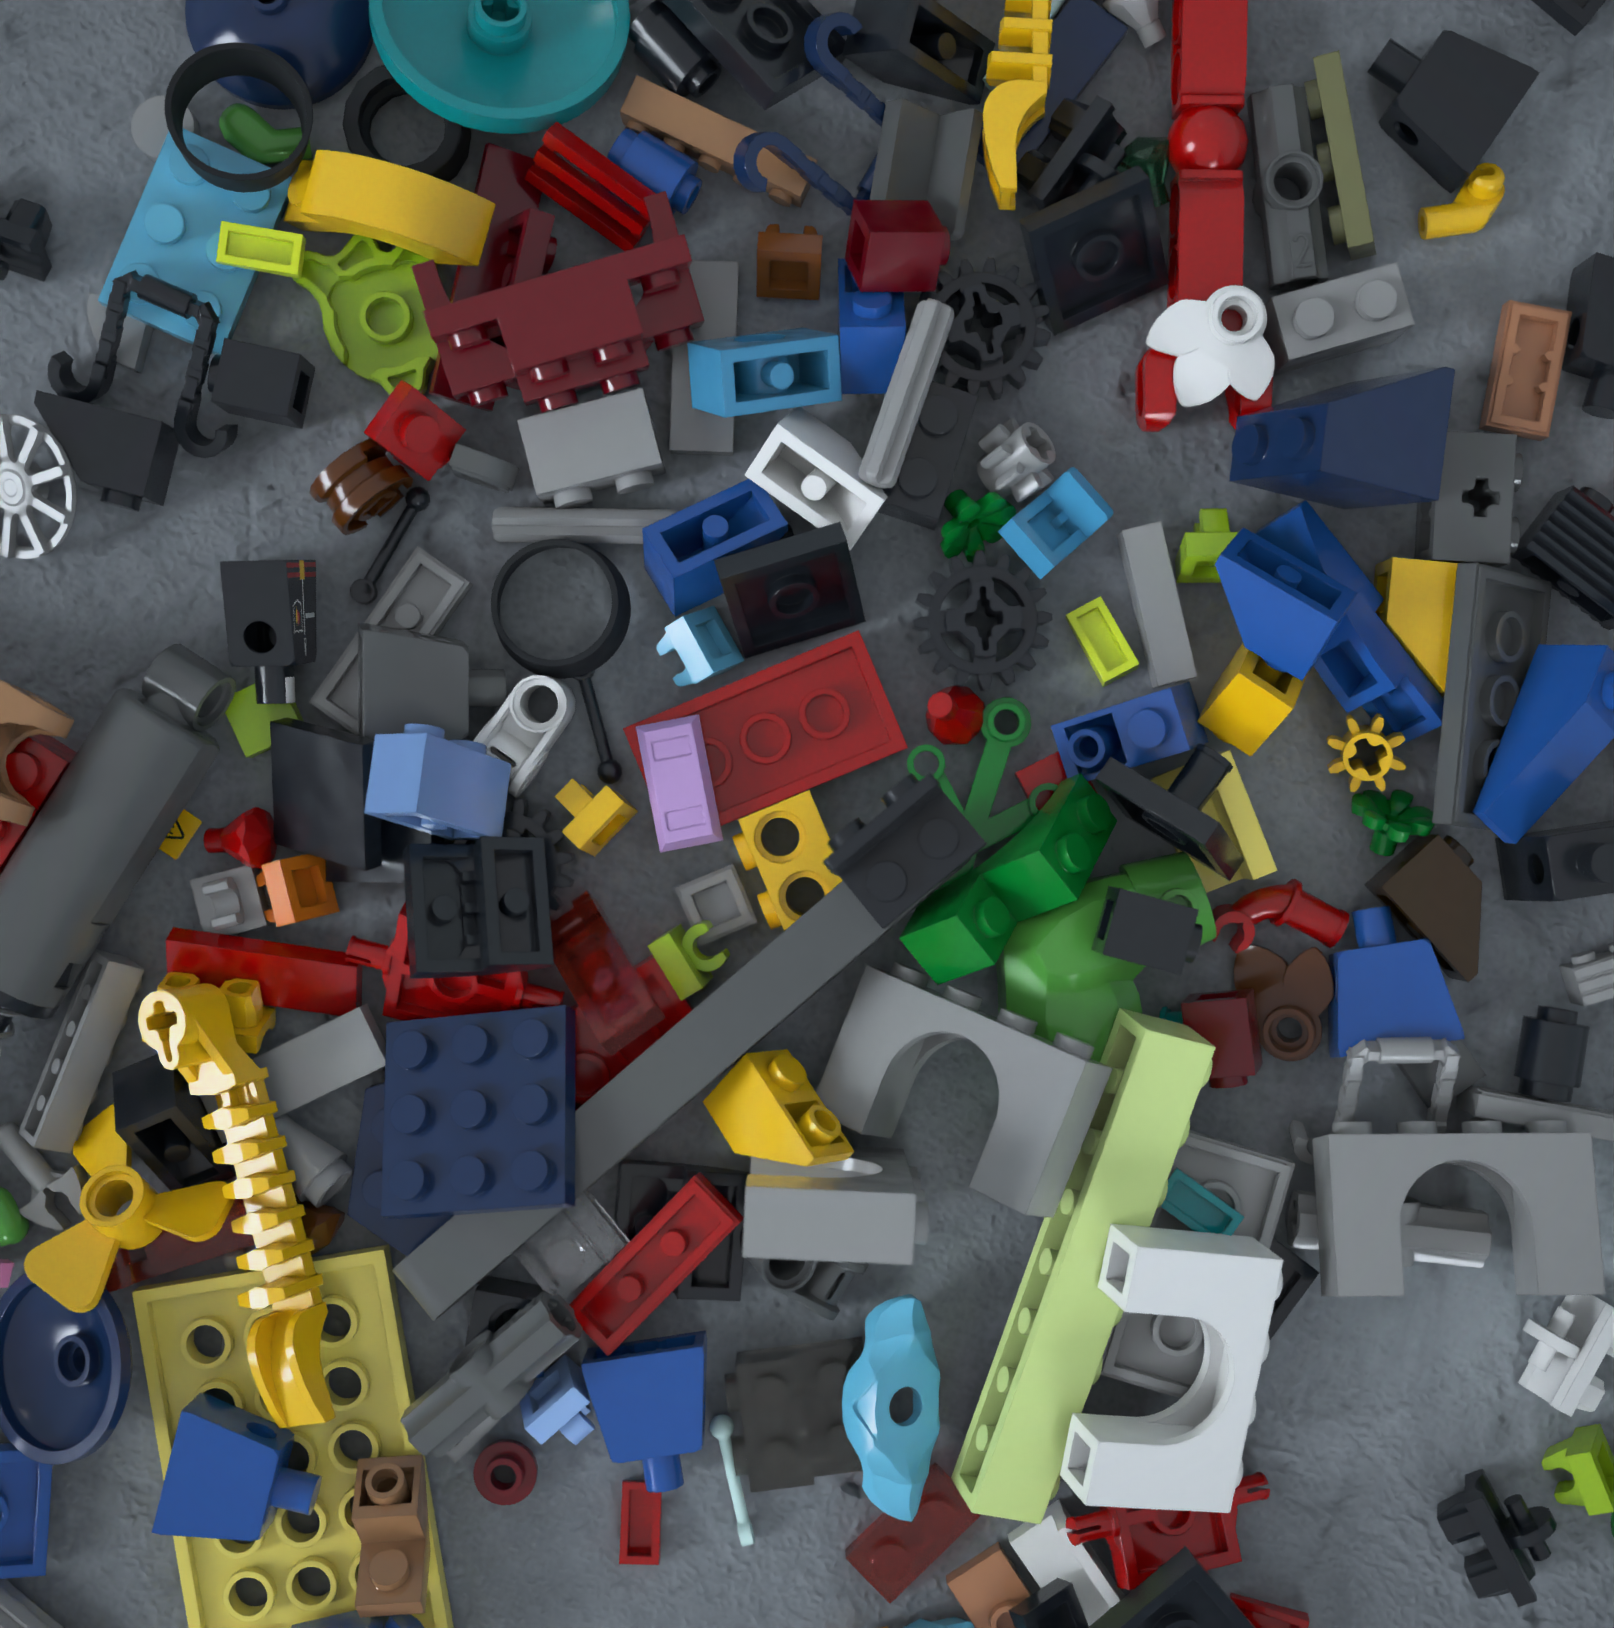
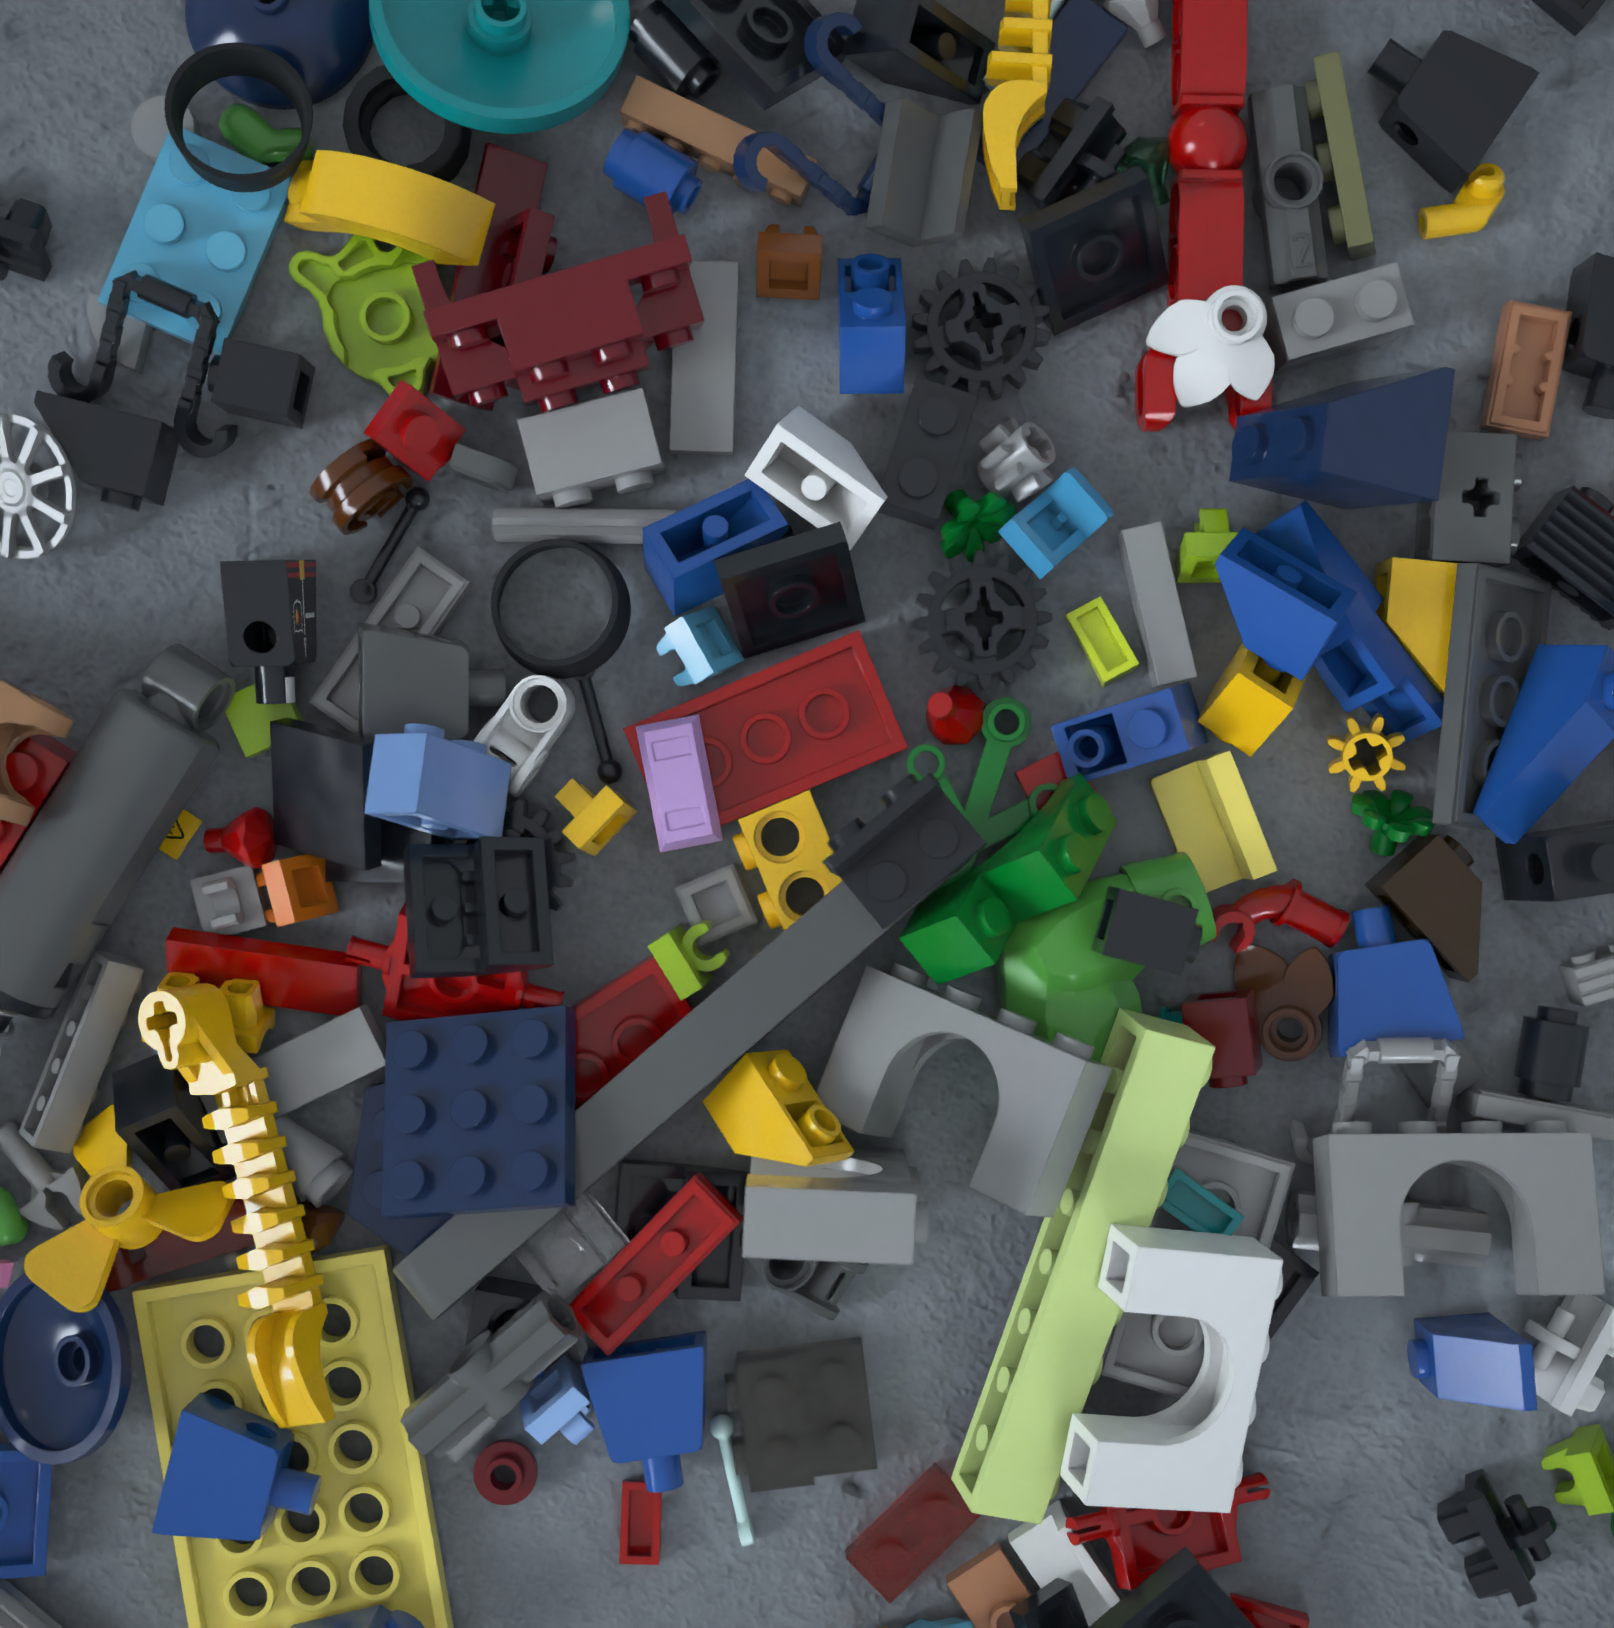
(261, 249): neon yellow piece -> none
(394, 1535): medium nougat slope -> none
(589, 195): red tile -> none
(602, 975): clear red plate -> none
(764, 371): dark azure brick -> none
(894, 1454): medium azure piece -> none
(896, 246): dark red brick -> none
(906, 393): light grey axle -> none
(1177, 812): black tile -> none
(1473, 1361): none -> slope

